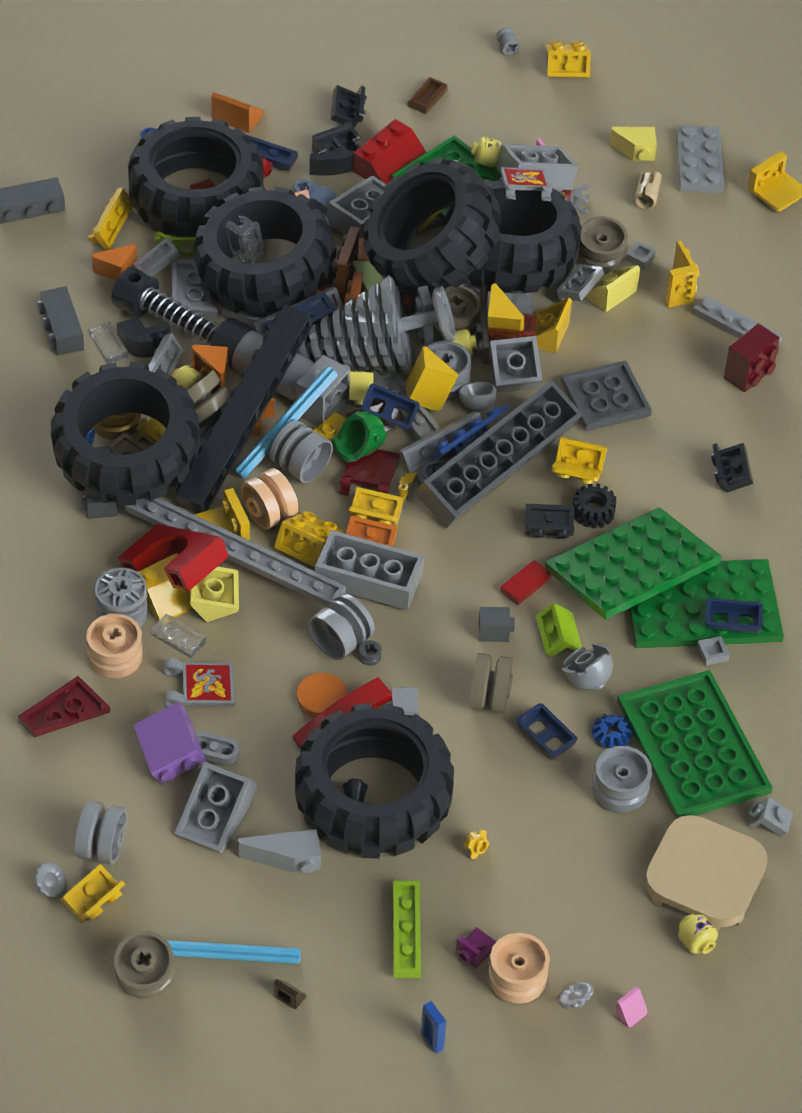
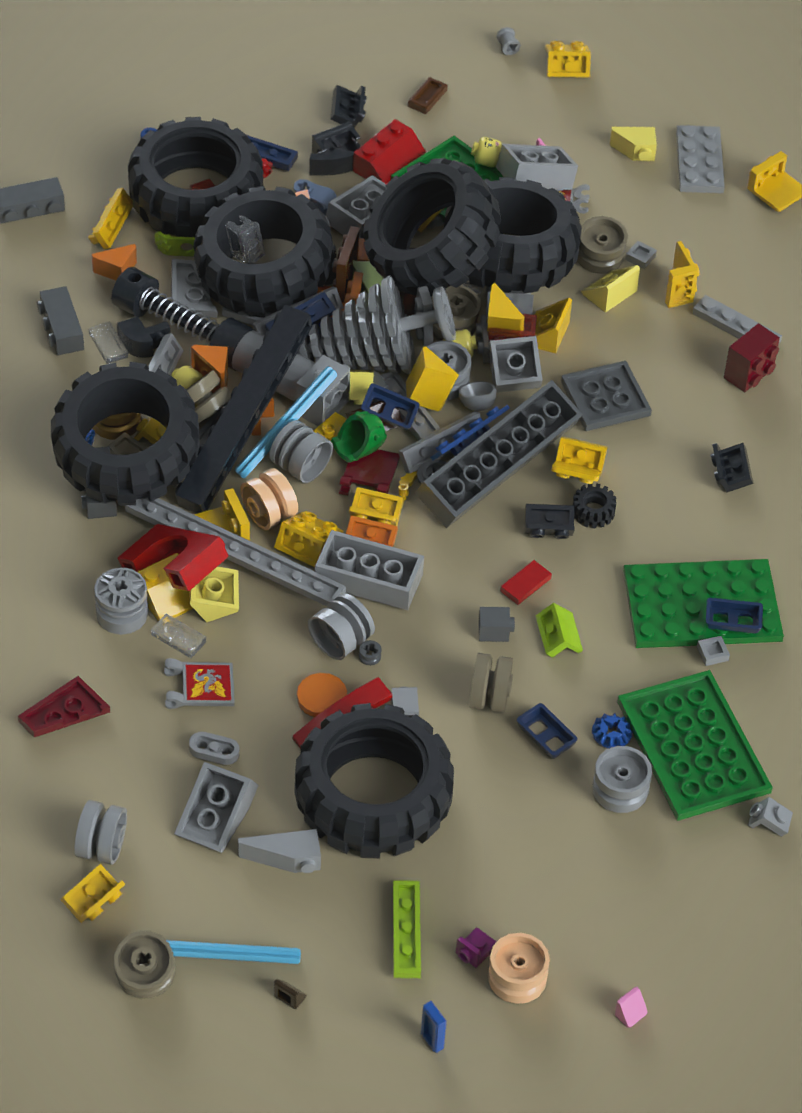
(50, 880): light grey piece -> none
(114, 645): light nougat wheel -> none
(158, 257): light grey plate -> none
(169, 743): medium lavender brick -> none
(235, 112): orange slope -> none
(355, 789): black cone -> none
(476, 843): yellow plate -> none
(526, 179): flag -> none
(575, 995): light grey piece -> none
(580, 282): light grey bracket -> none
(589, 668): light grey cylinder -> none
(632, 562): green plate -> none
(648, 189): tan arm -> none
(697, 934): light yellow head -> none
(706, 870): tan tile -> none

